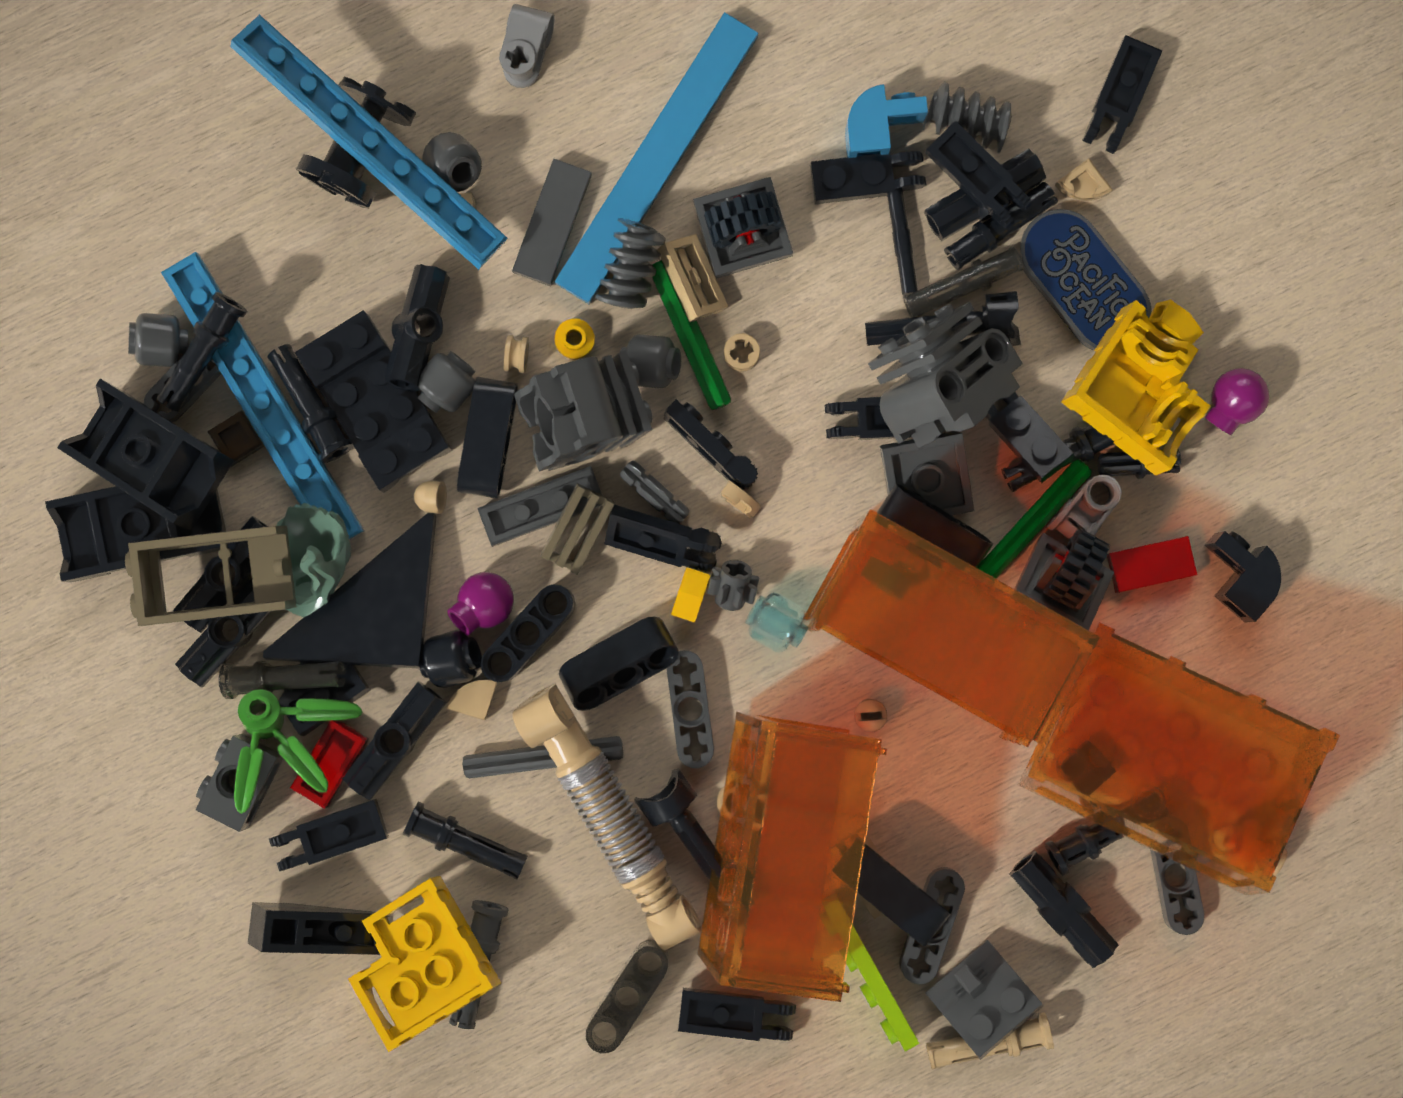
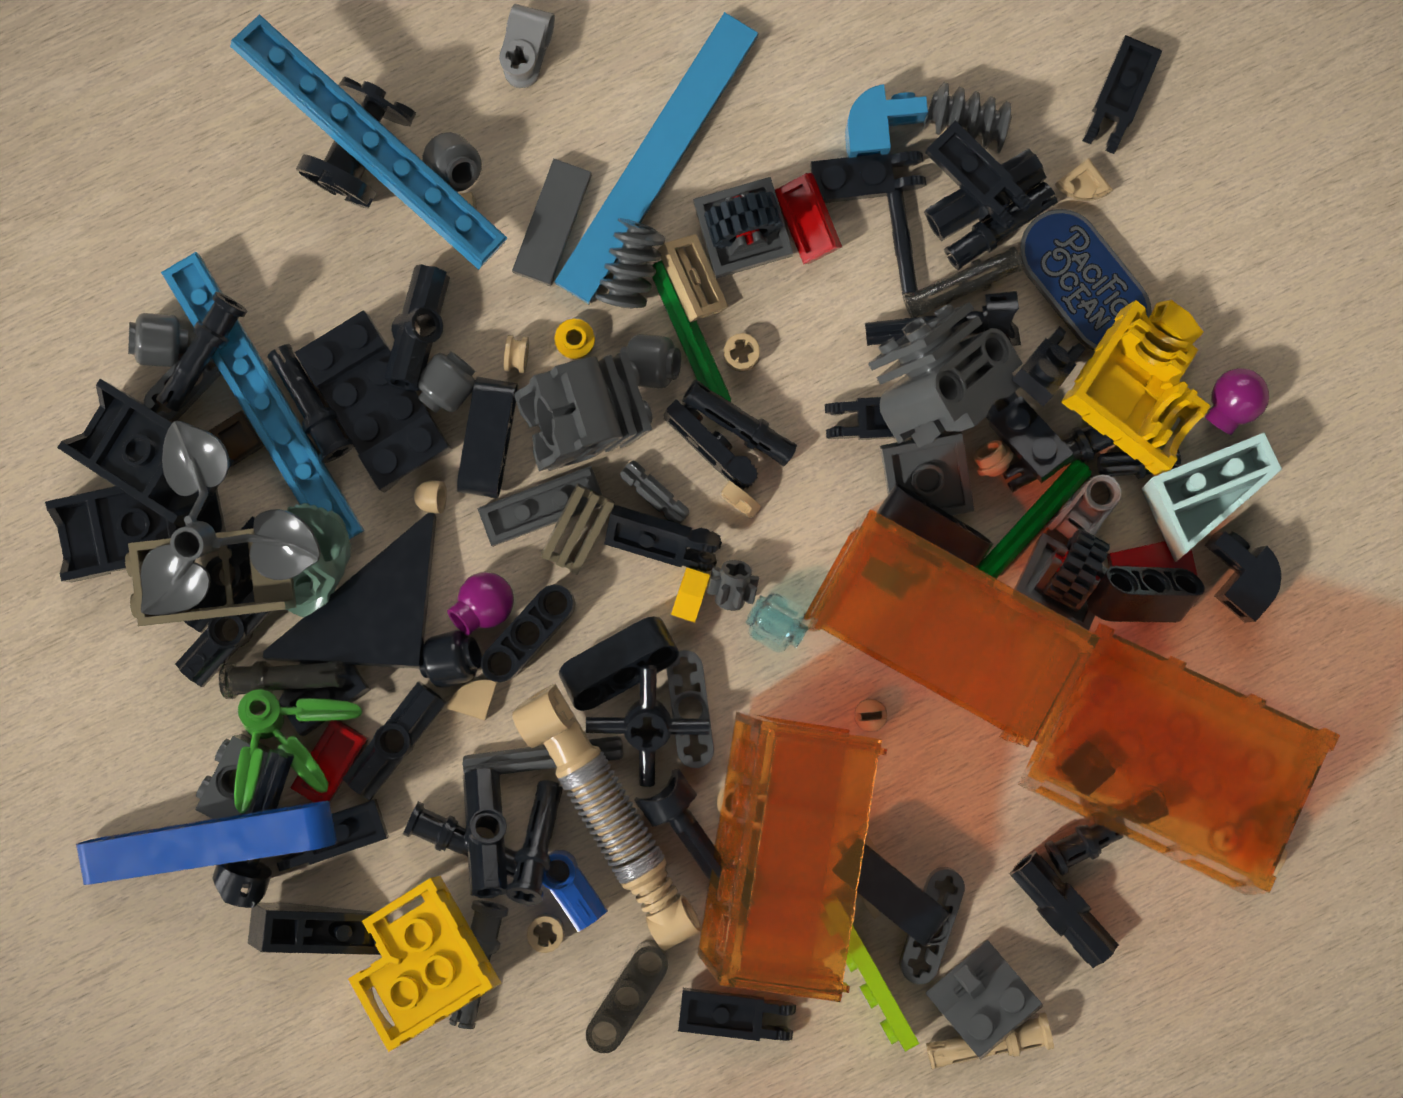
(169, 574): none -> dark grey plant
(207, 843): none -> blue beam
(253, 874): none -> black piece
(485, 855): none -> black piece
(533, 857): none -> black pin
(557, 928): none -> tan bush
(575, 893): none -> blue piece
(647, 740): none -> black bar
(754, 432): none -> black pin
(808, 218): none -> red tile
(992, 459): none -> tan plate
(1048, 367): none -> black hinge
(1145, 594): none -> black beam
(1171, 906): dark grey beam -> none
(1206, 491): none -> light aqua wedge

